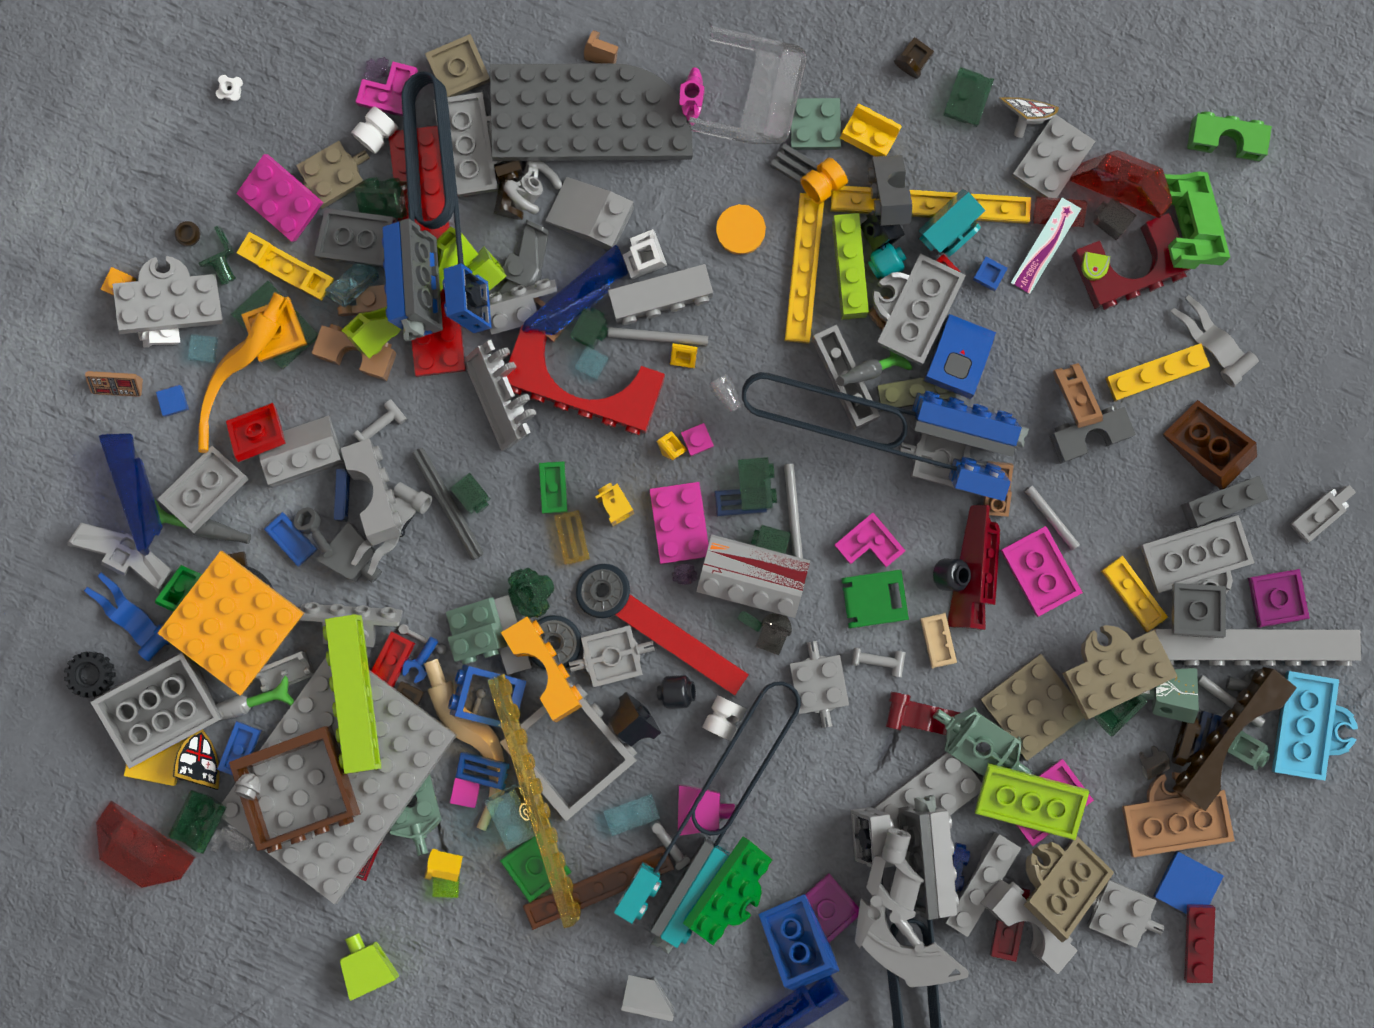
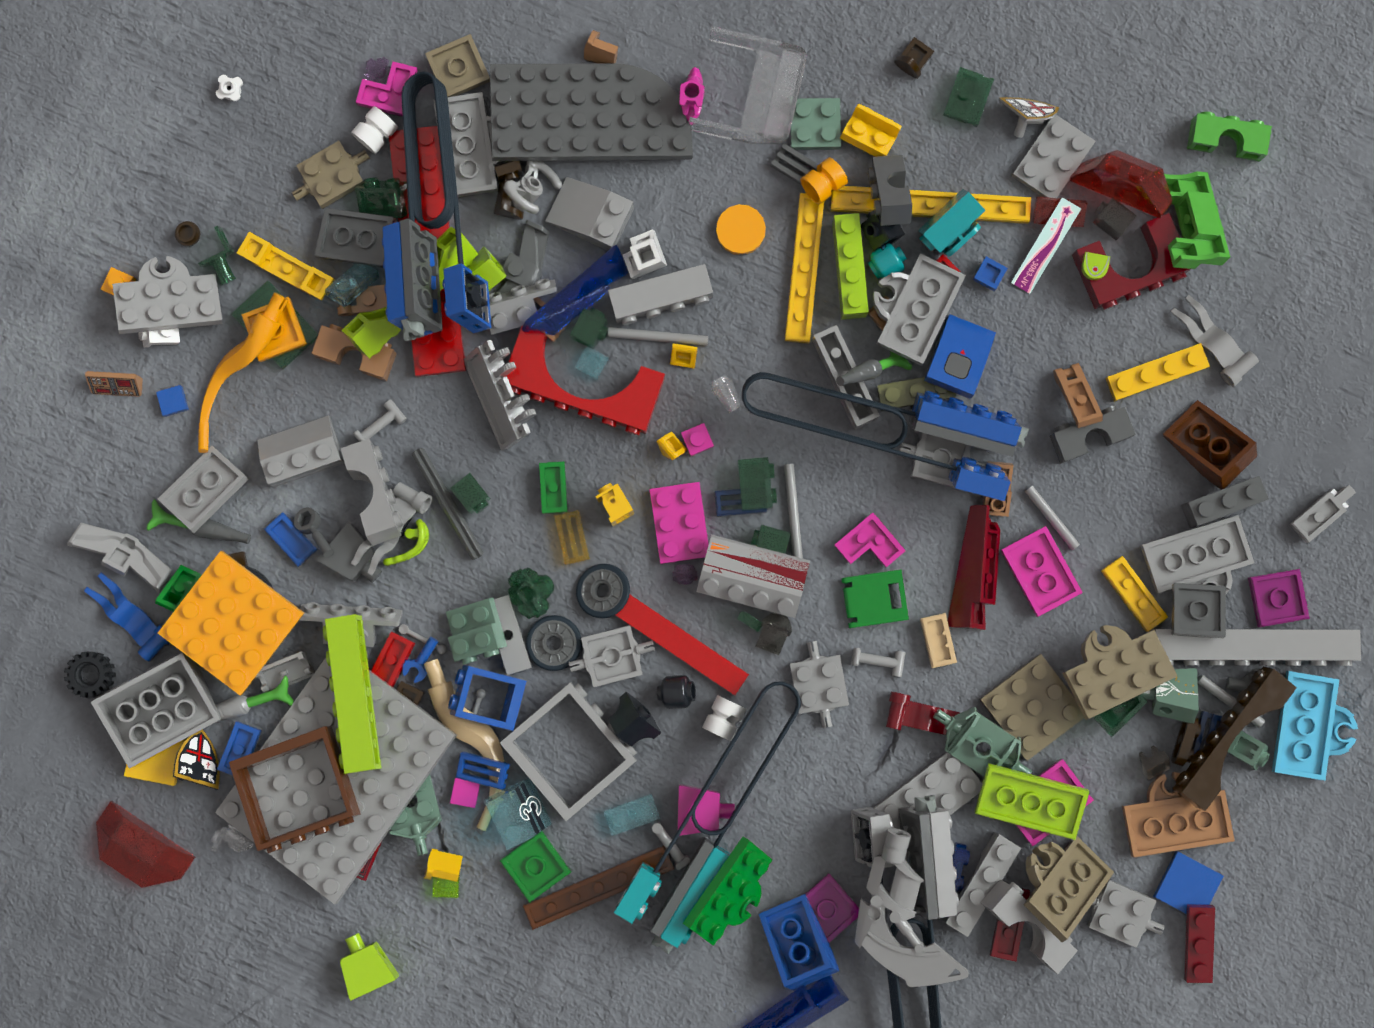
(132, 489): clear blue wedge -> none
(197, 821): clear green bracket -> none
(203, 348): clear light blue tile -> none
(248, 786): light grey plate -> none
(255, 432): red plate -> none
(279, 197): dark pink plate -> none
(342, 493): dark blue tile -> none
(420, 533): none -> lime piece
(537, 809): clear yellow plate -> none
(559, 696): light orange arch -> none
(647, 999): light grey slope -> none
(951, 574): black head -> none

